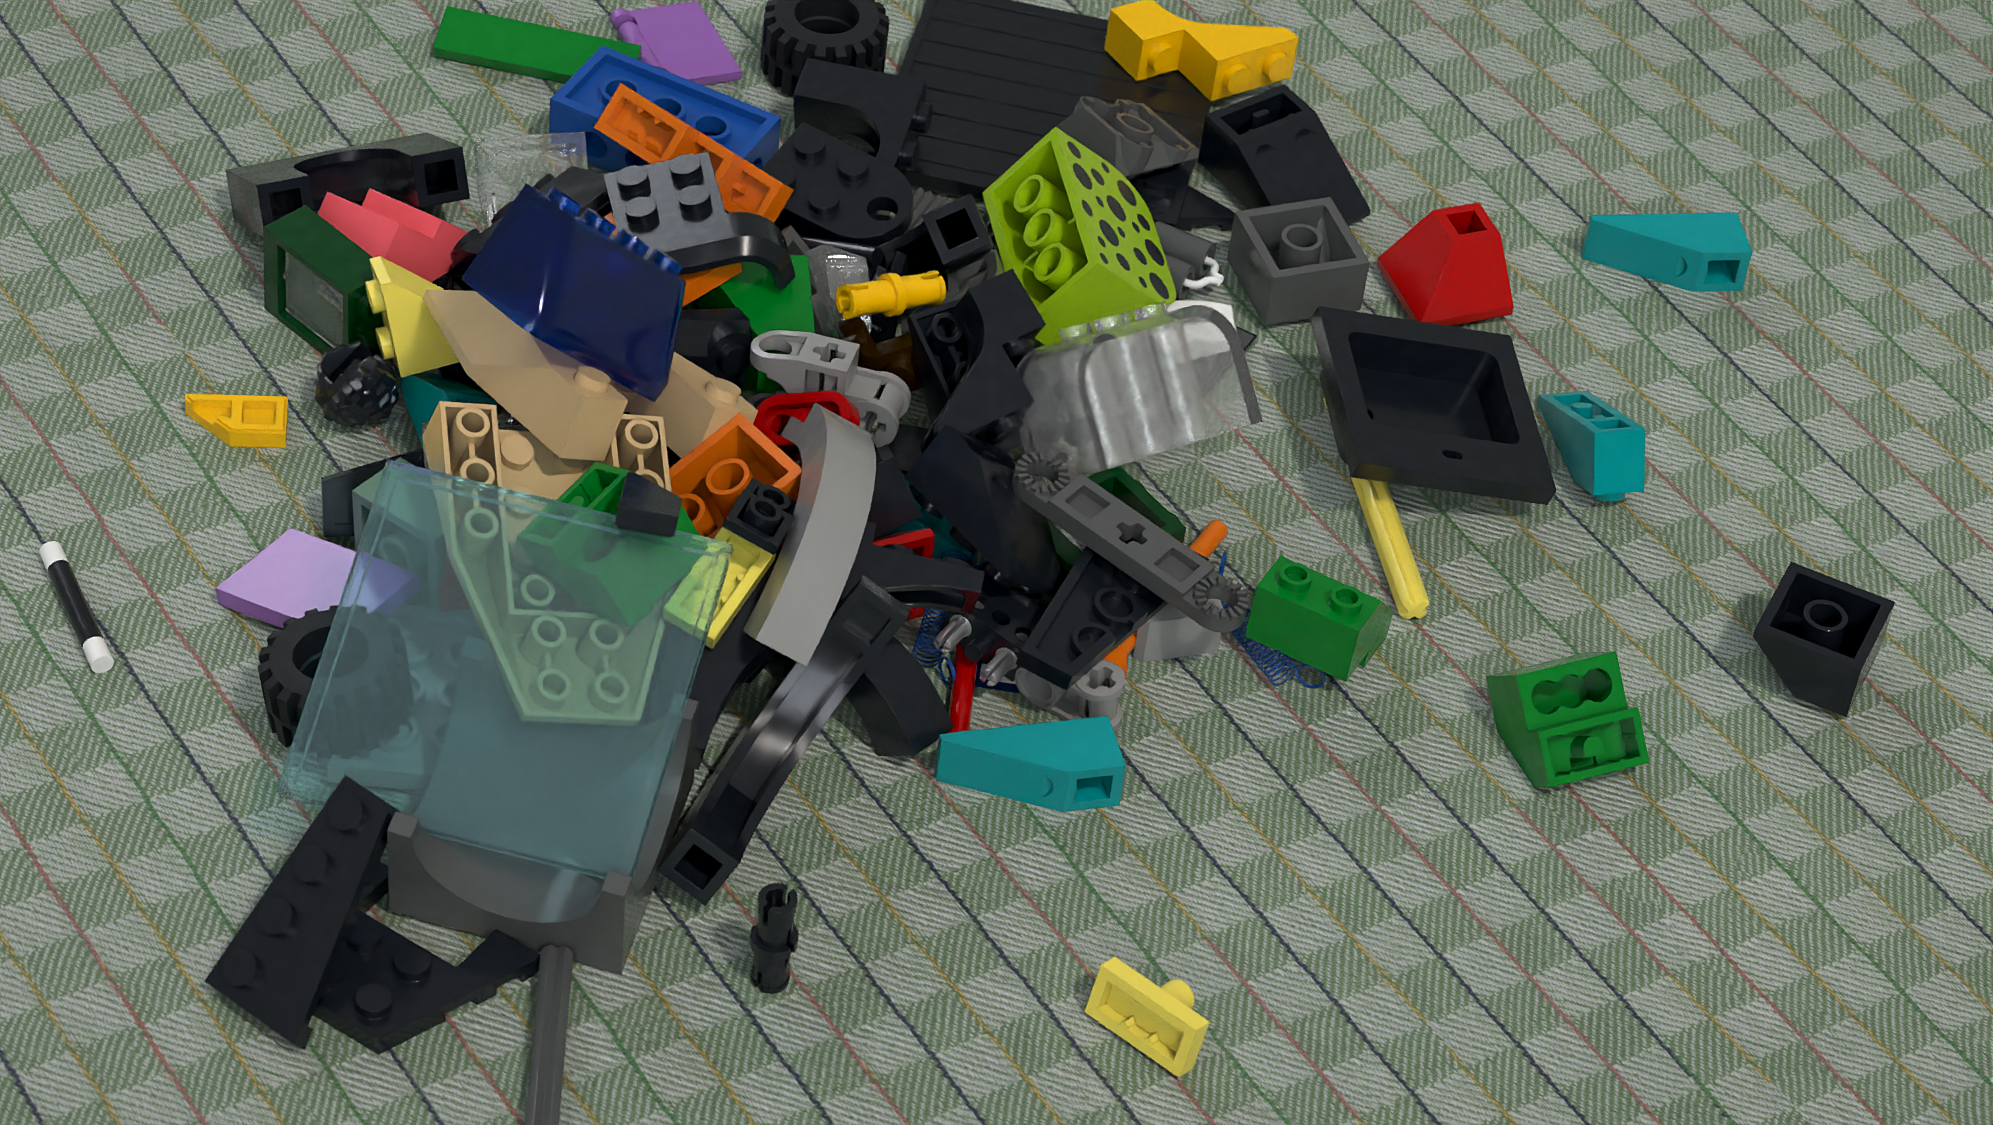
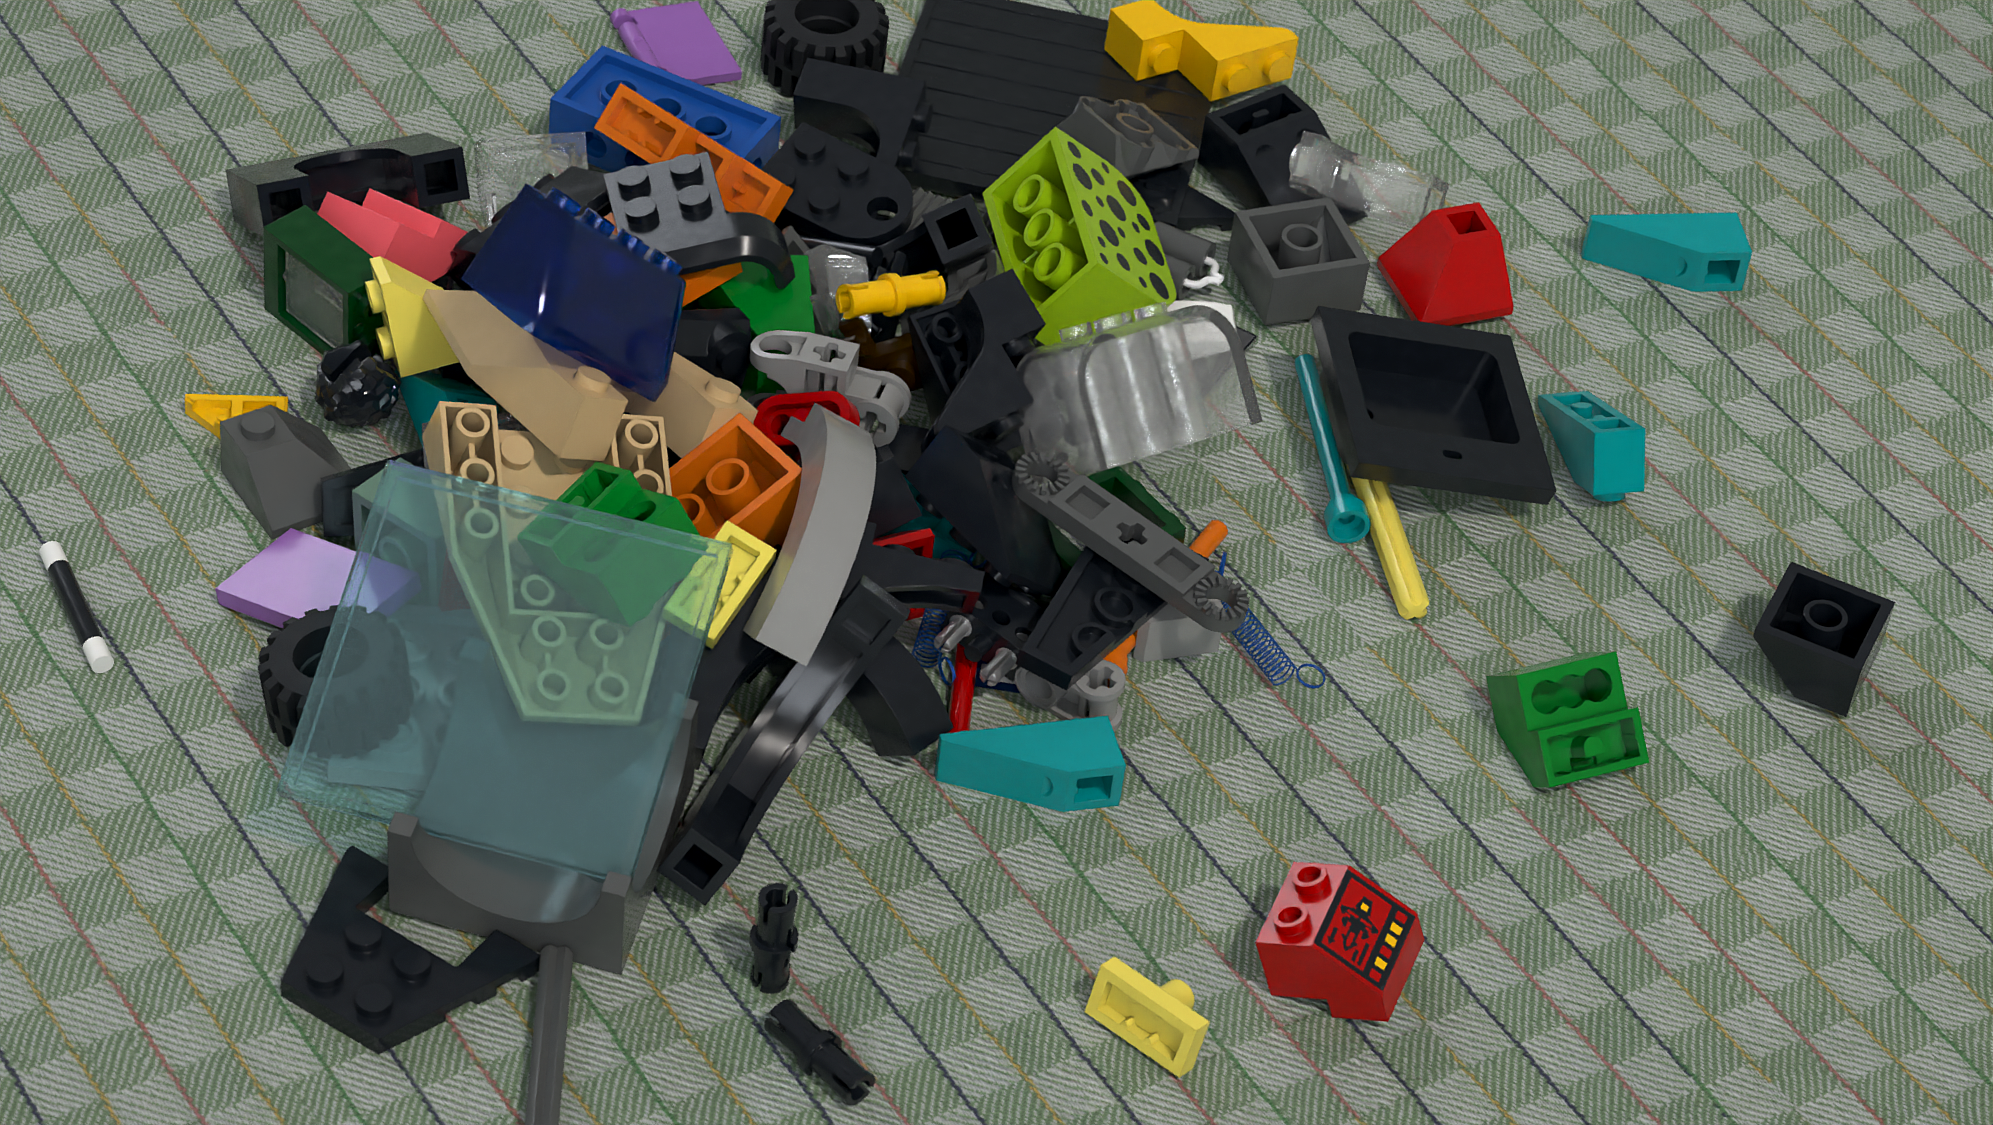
(278, 467): none -> dark grey slope
(293, 934): black wing -> none
(518, 45): green tile -> none
(647, 507): black tile -> none
(761, 515): black slope -> none
(819, 1052): none -> black pin
(1317, 619): green piece -> none
(1339, 941): none -> red piece
(1345, 513): none -> teal piece
(1362, 183): none -> clear arch

